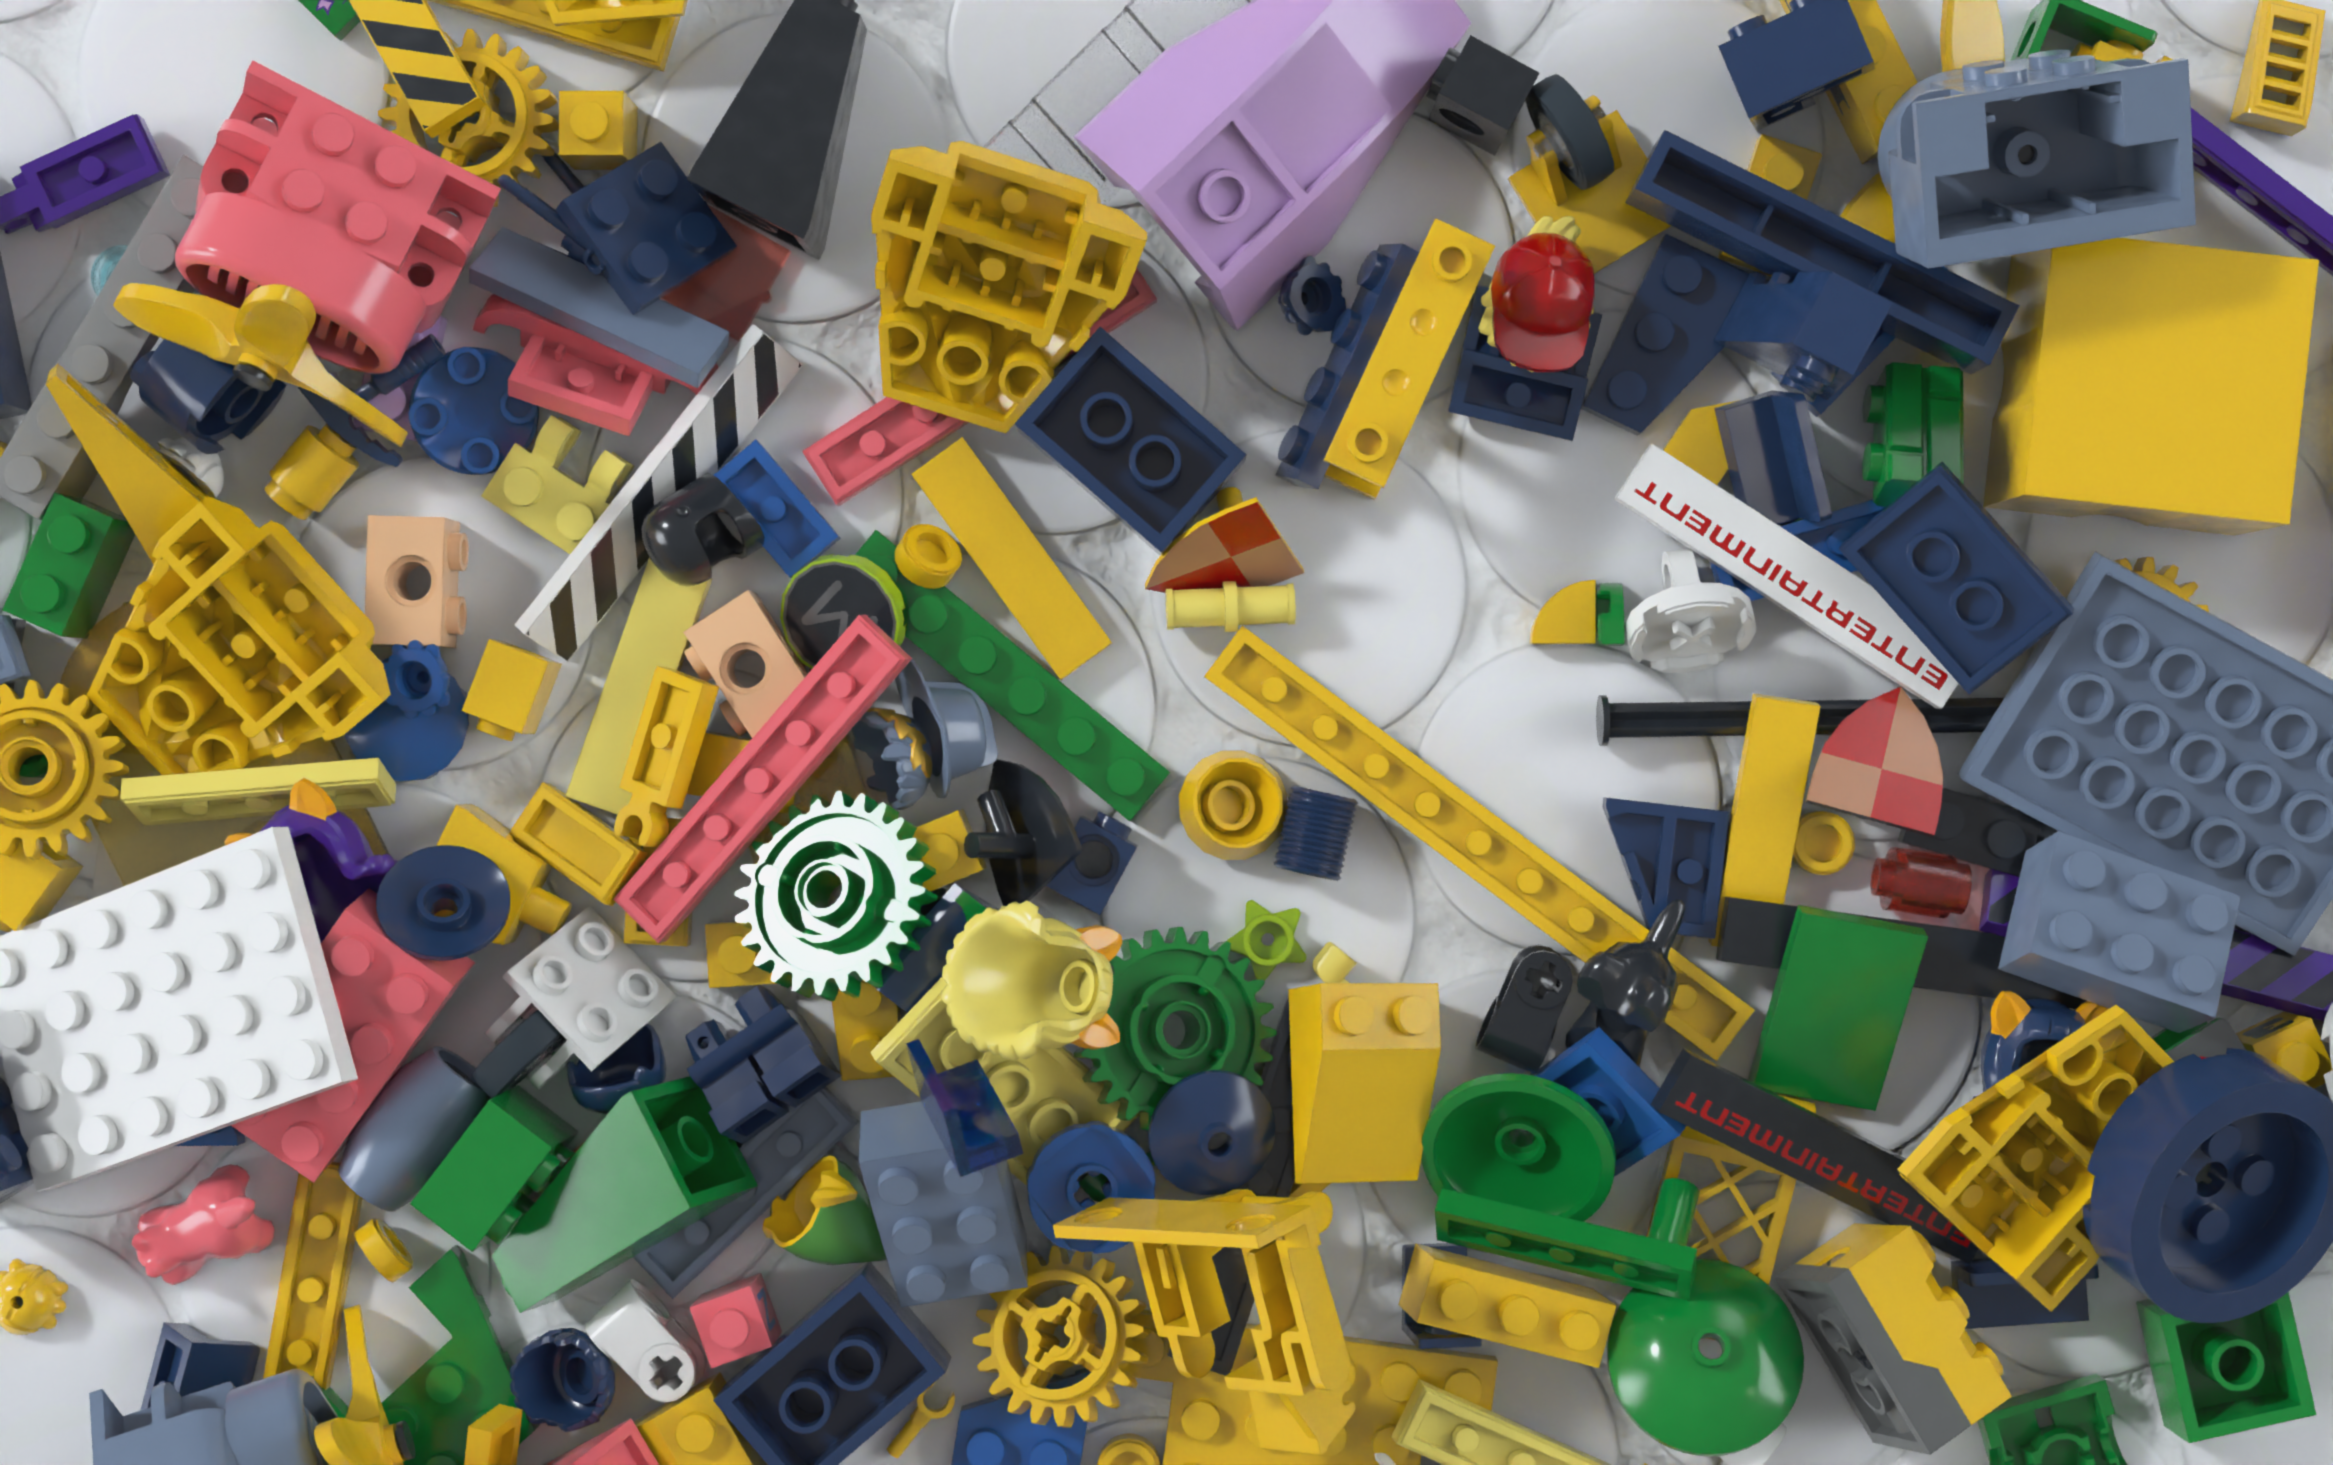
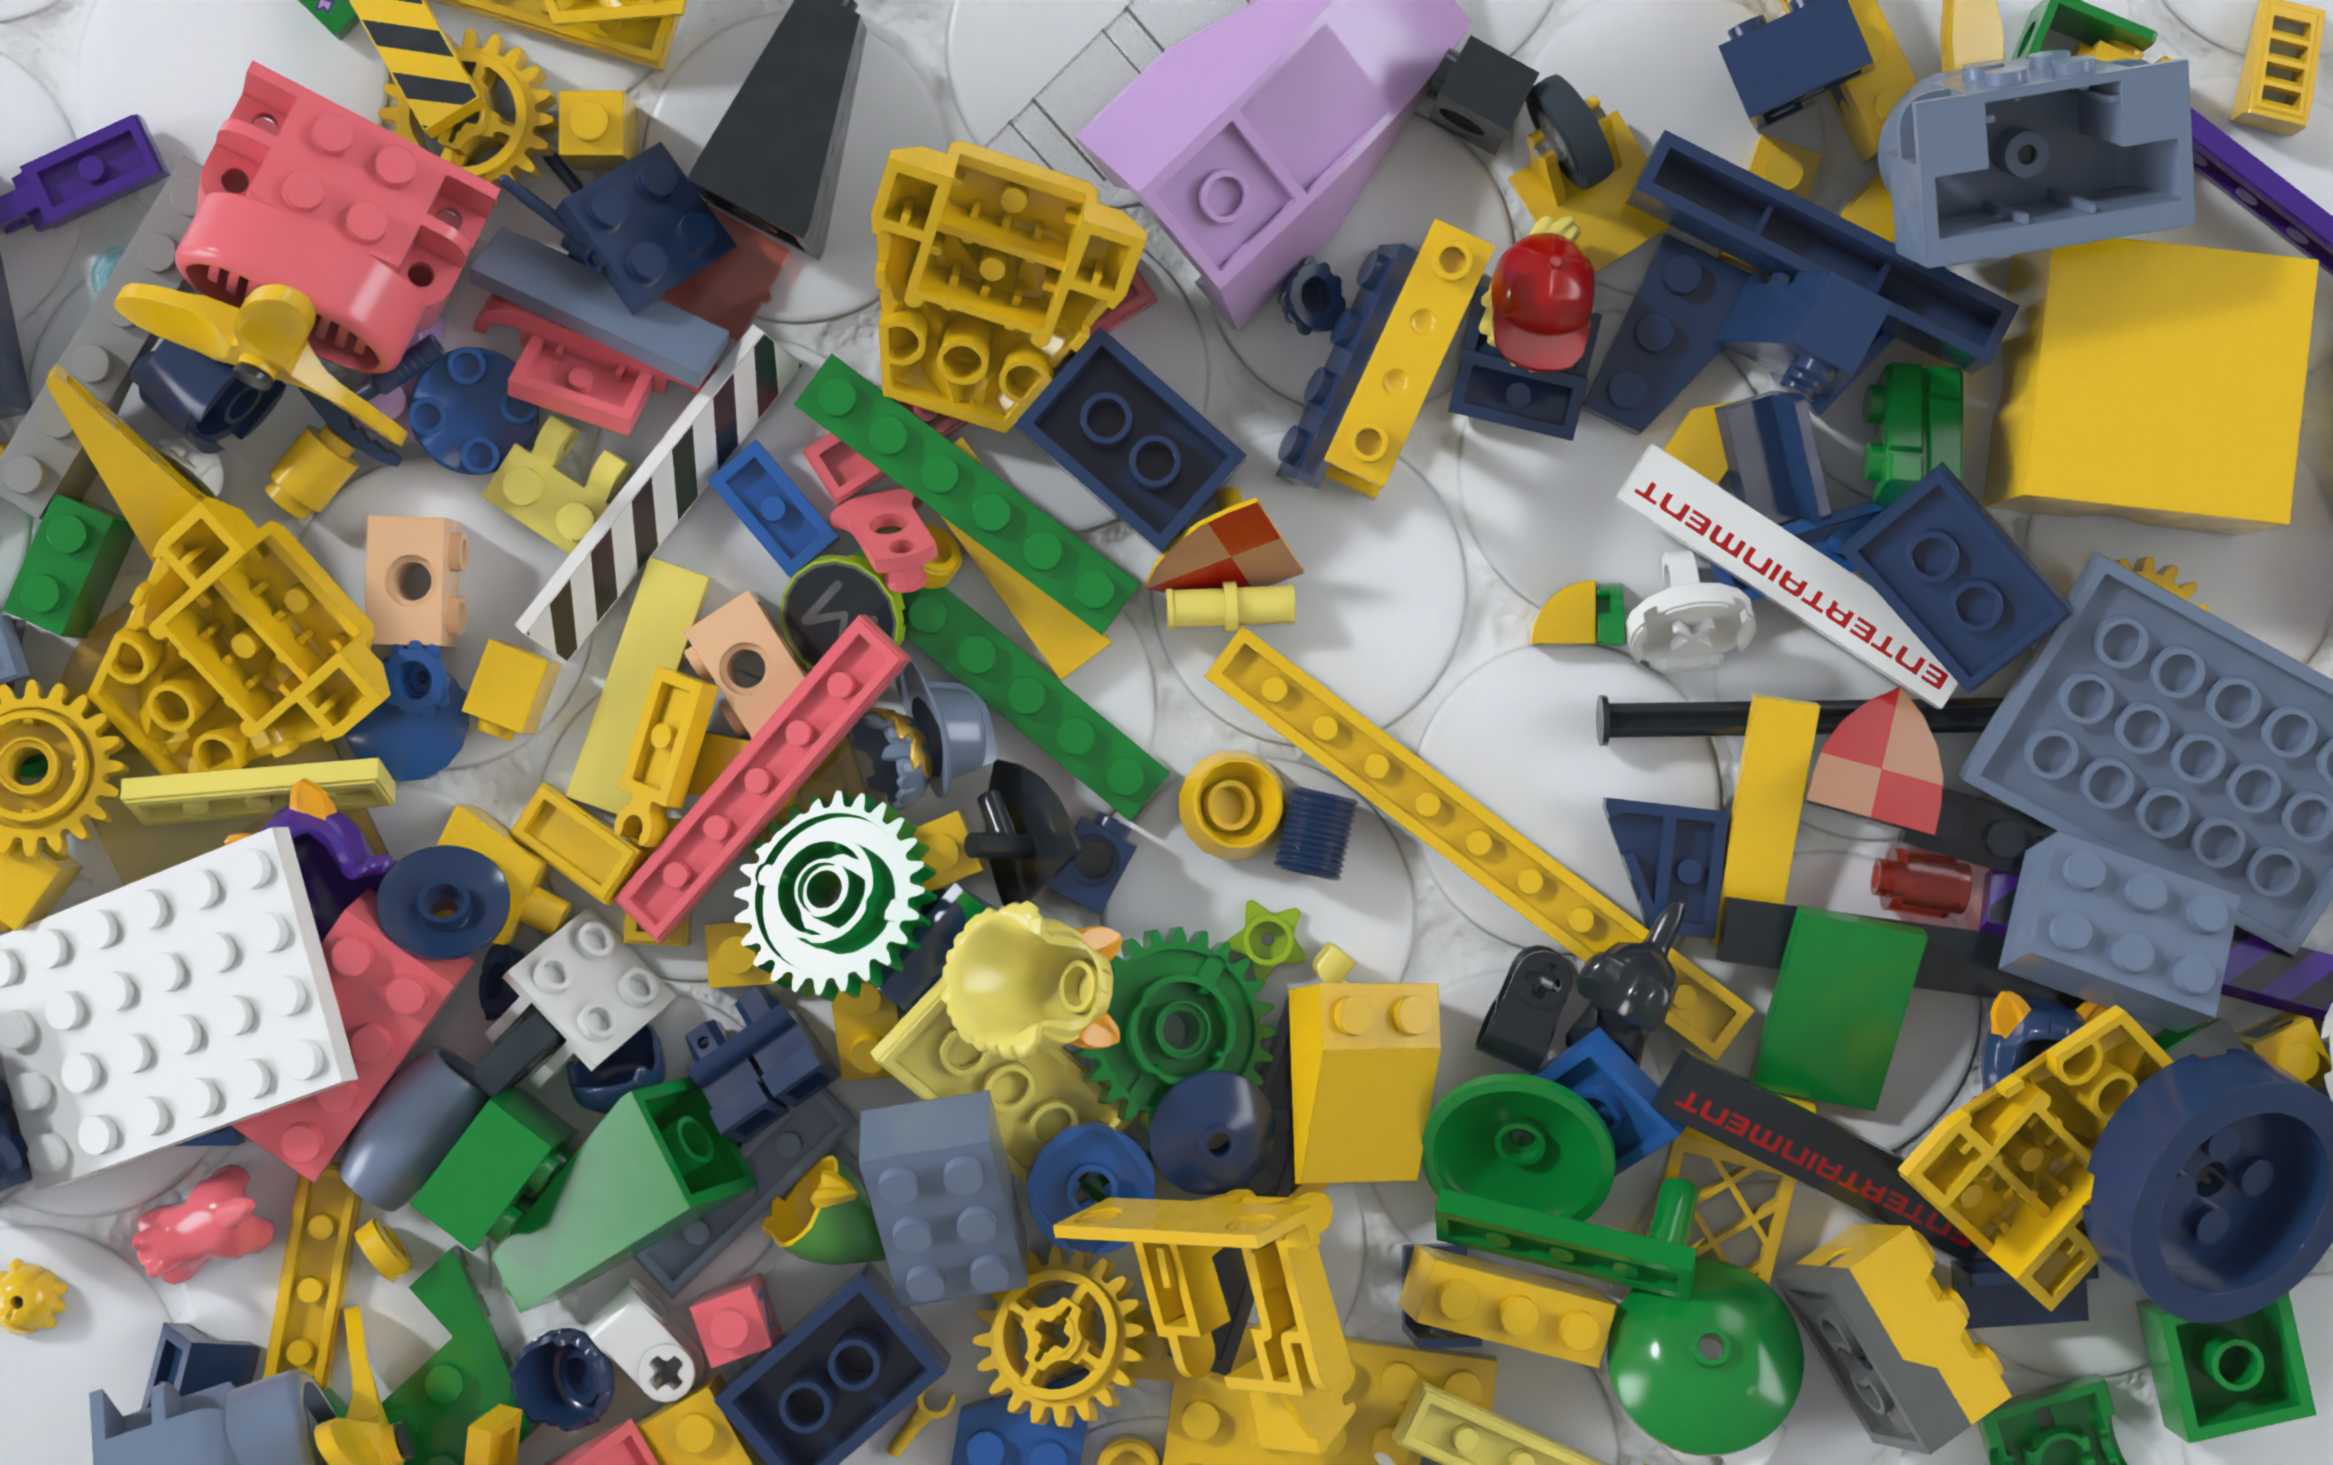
(494, 992): none -> dark blue animal
(690, 538): black helmet -> none
(896, 554): none -> coral piece
(965, 1113): clear blue panel -> none
(967, 494): none -> green plate
(1823, 843): yellow tile -> none

